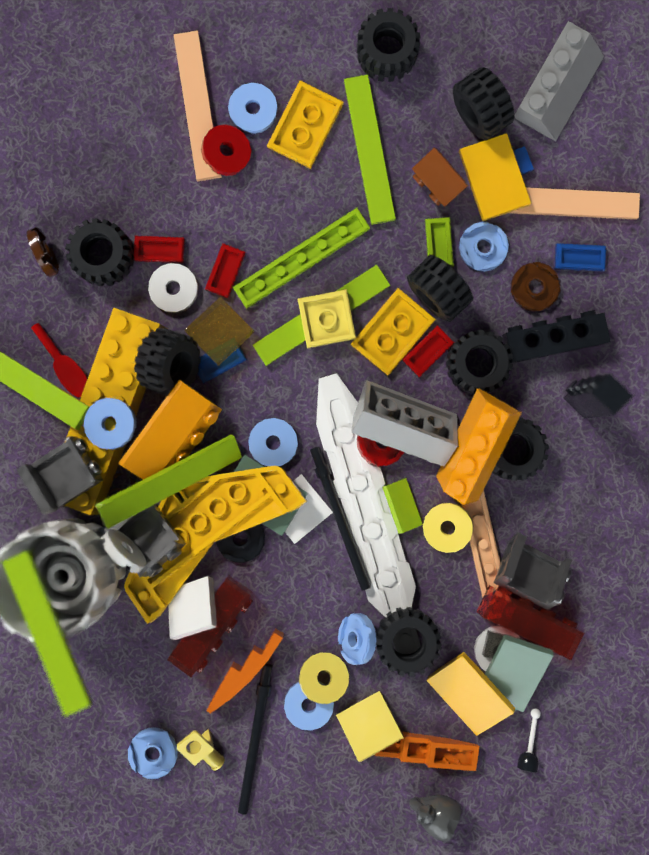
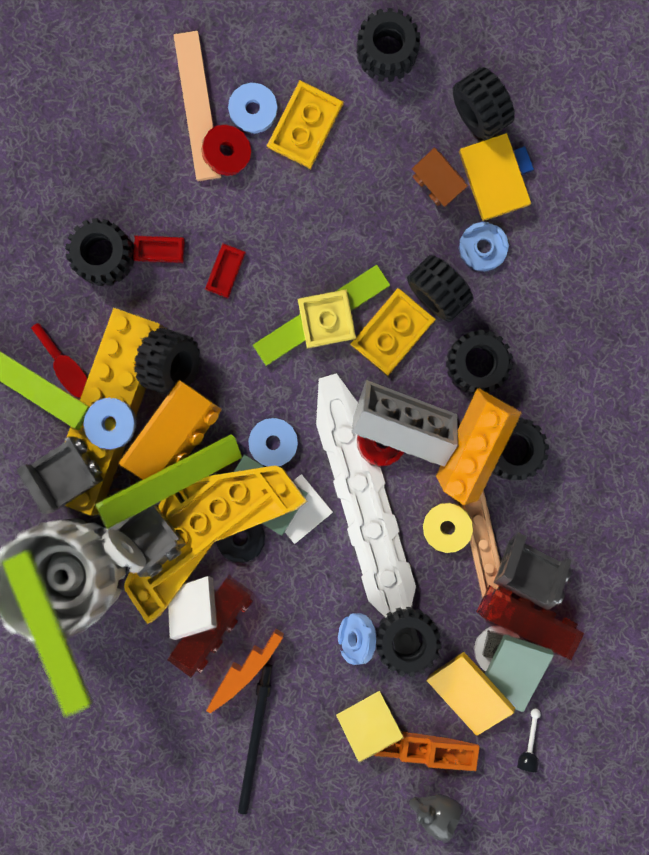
(42, 253): reddish brown tile -> none
(152, 738): light blue tile -> none
(173, 273): white tile -> none
(201, 748): light yellow bracket -> none
(209, 369): blue tile -> none
(219, 331): clear yellow tile -> none
(299, 716): light blue tile -> none
(301, 258): lime tile -> none
(323, 472): black bar -> none
(338, 678): light yellow tile -> none
(369, 149): lime tile -> none
(402, 505): lime tile -> none
(428, 351): red tile -> none
(439, 239): lime tile -> none
(520, 286): reddish brown tile -> none
(560, 82): light grey slope -> none
(580, 257): blue tile -> none
(582, 203): light nougat tile -> none
(593, 325): black brick -> none
(597, 396): black brick -> none

